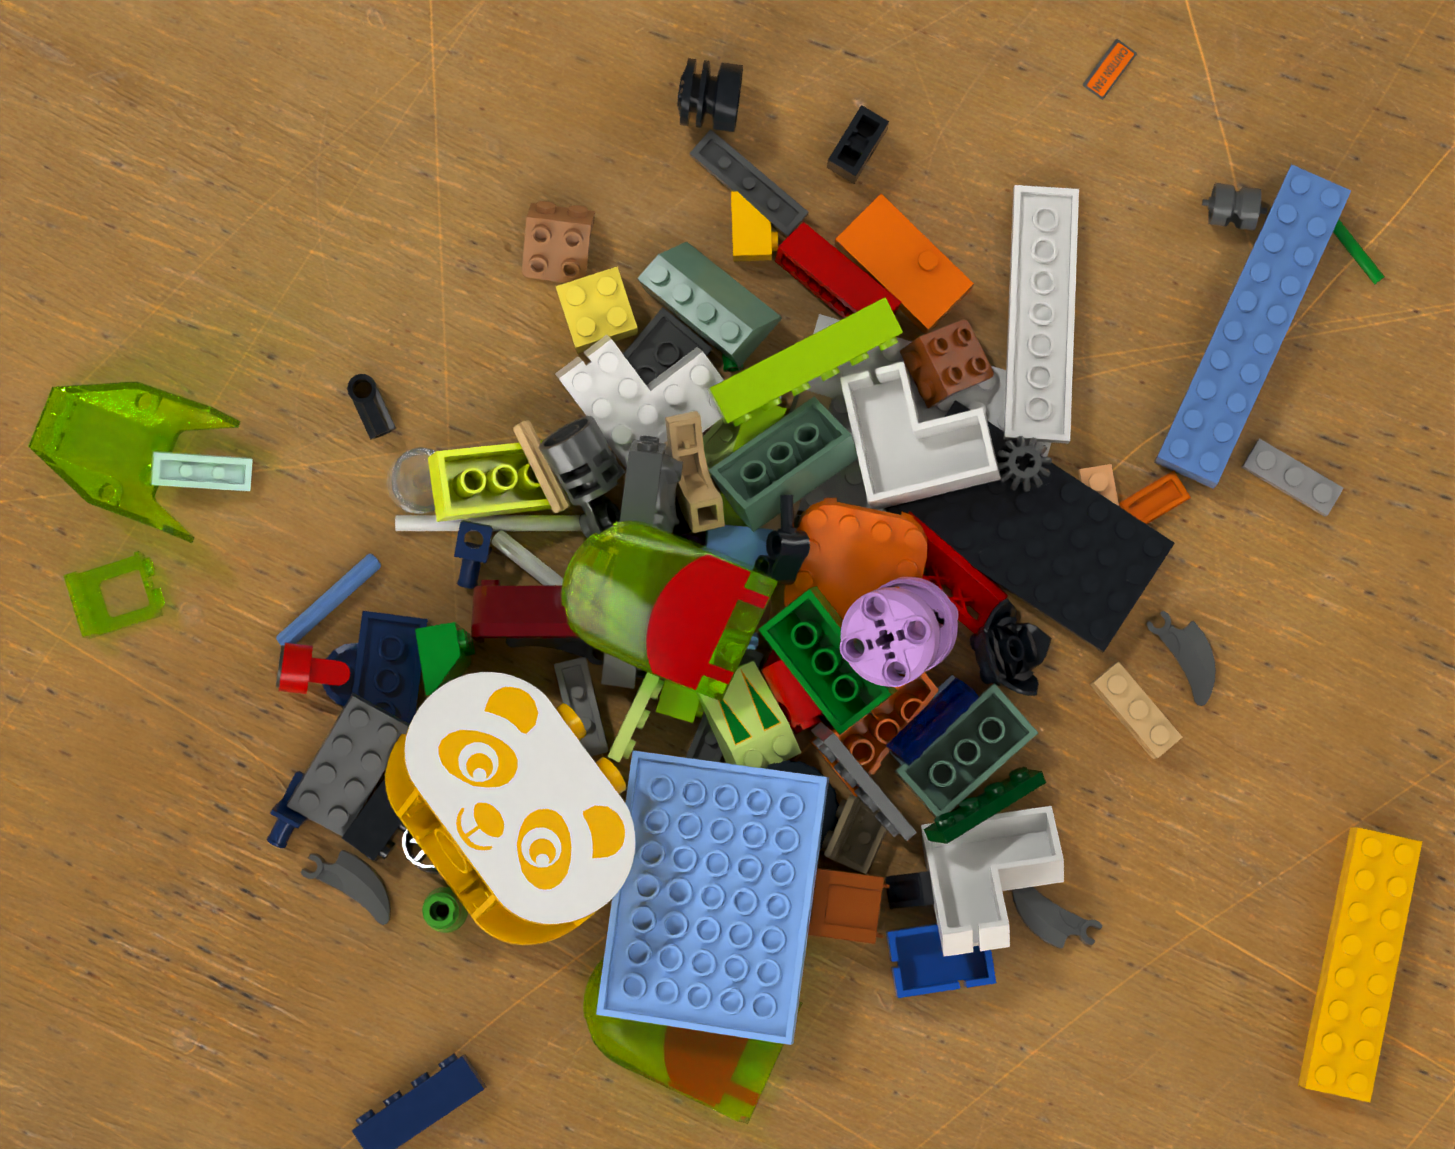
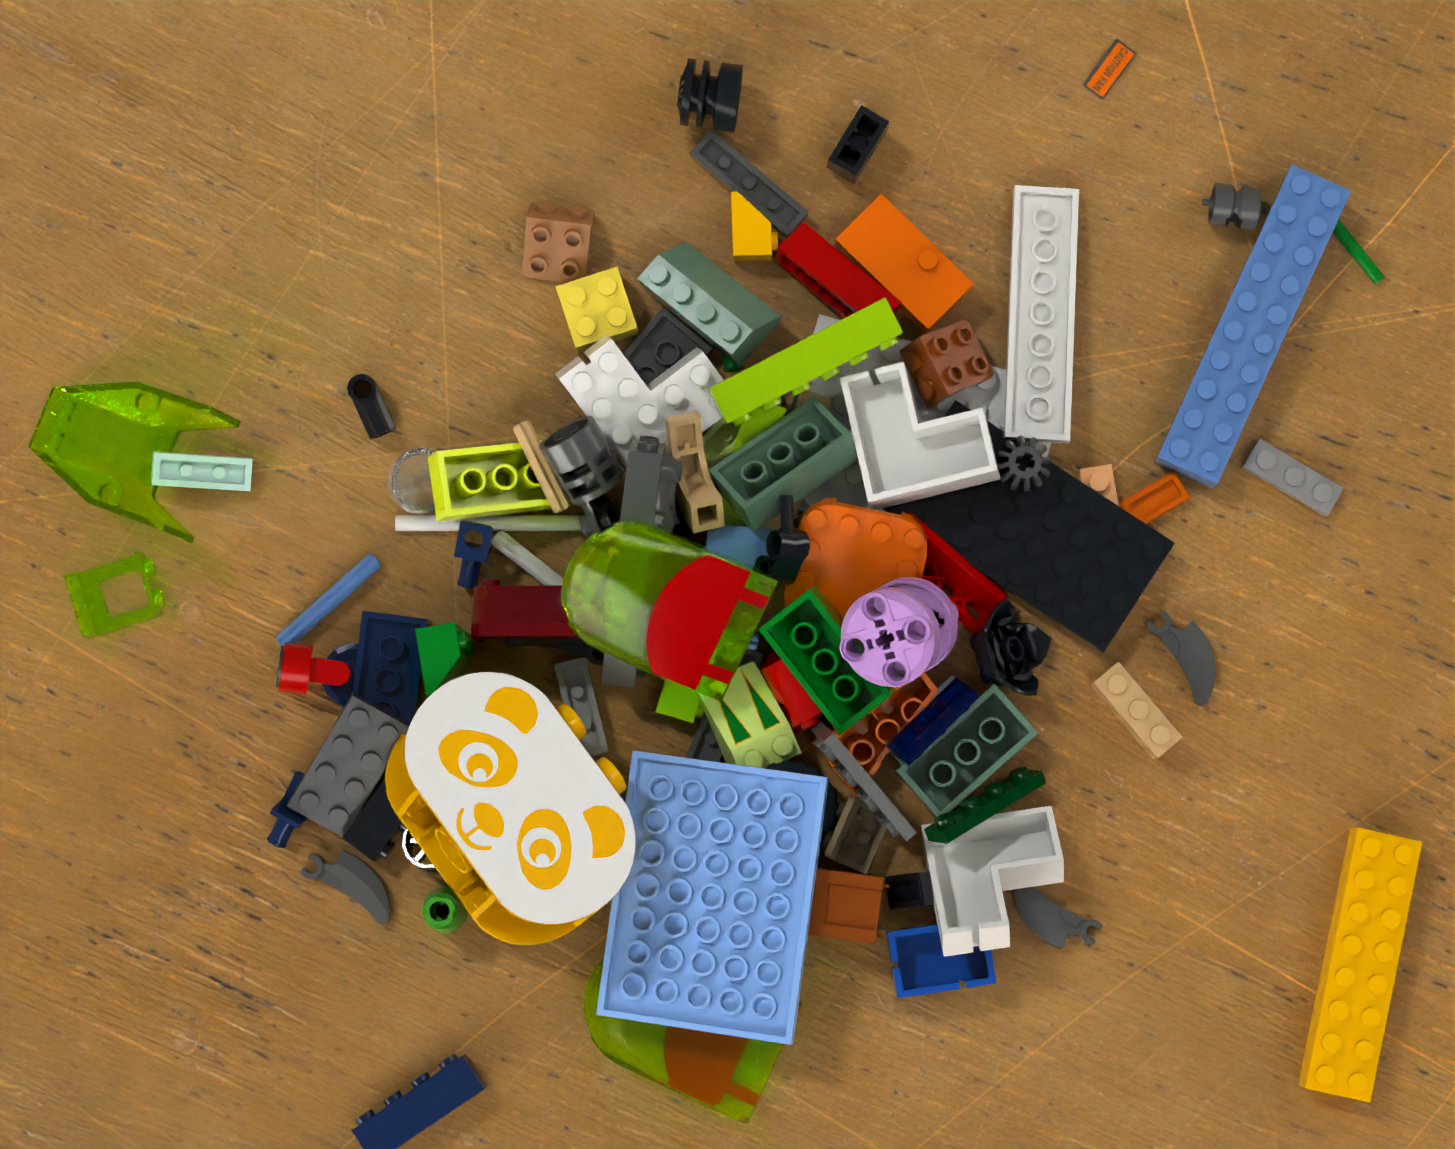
(635, 717): yellowish green plate -> none

